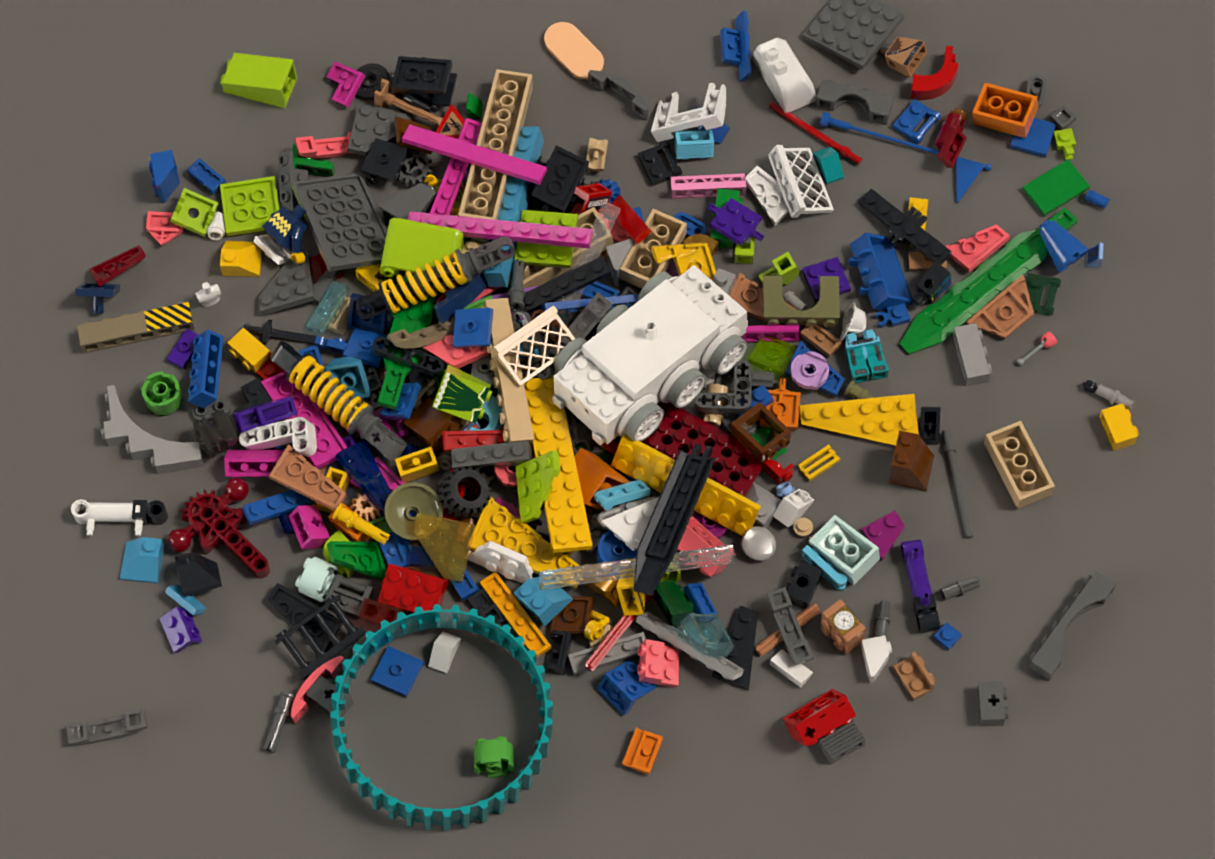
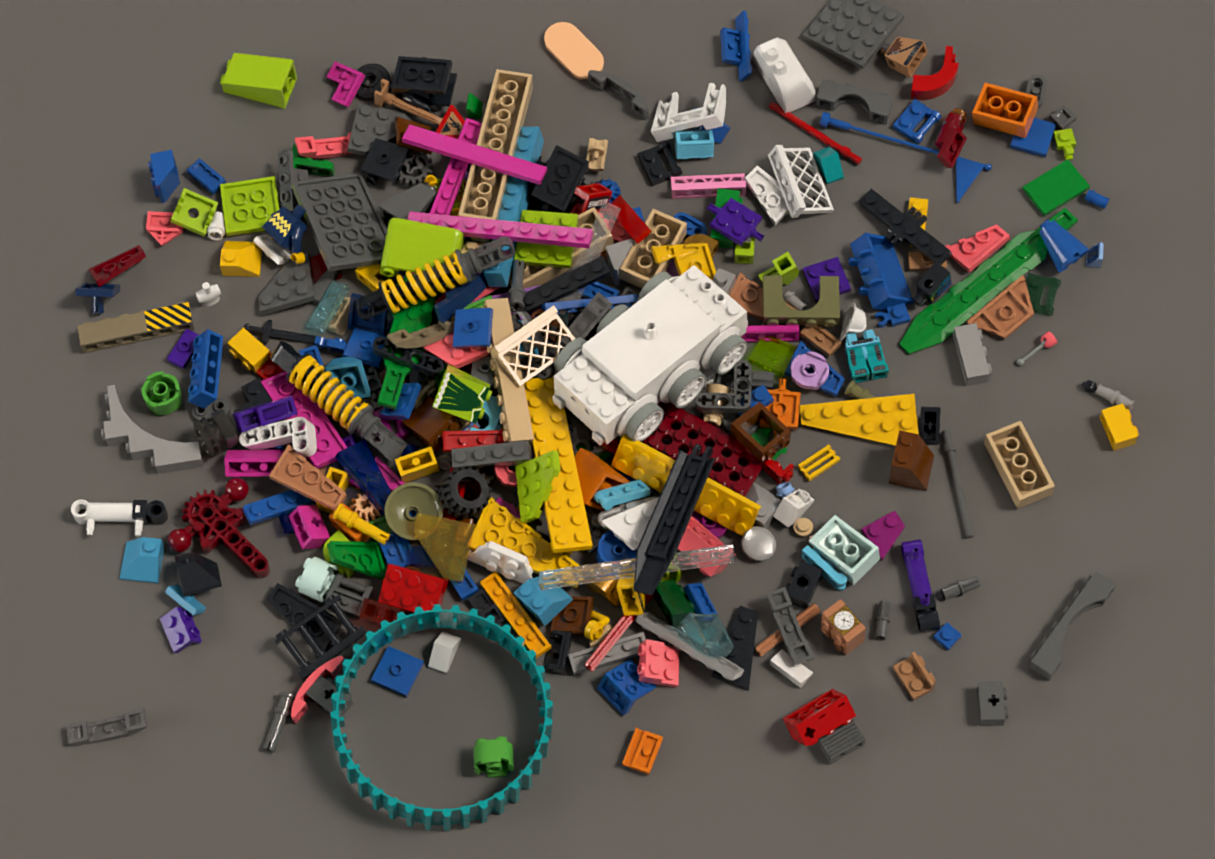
(875, 655): white slope -> none

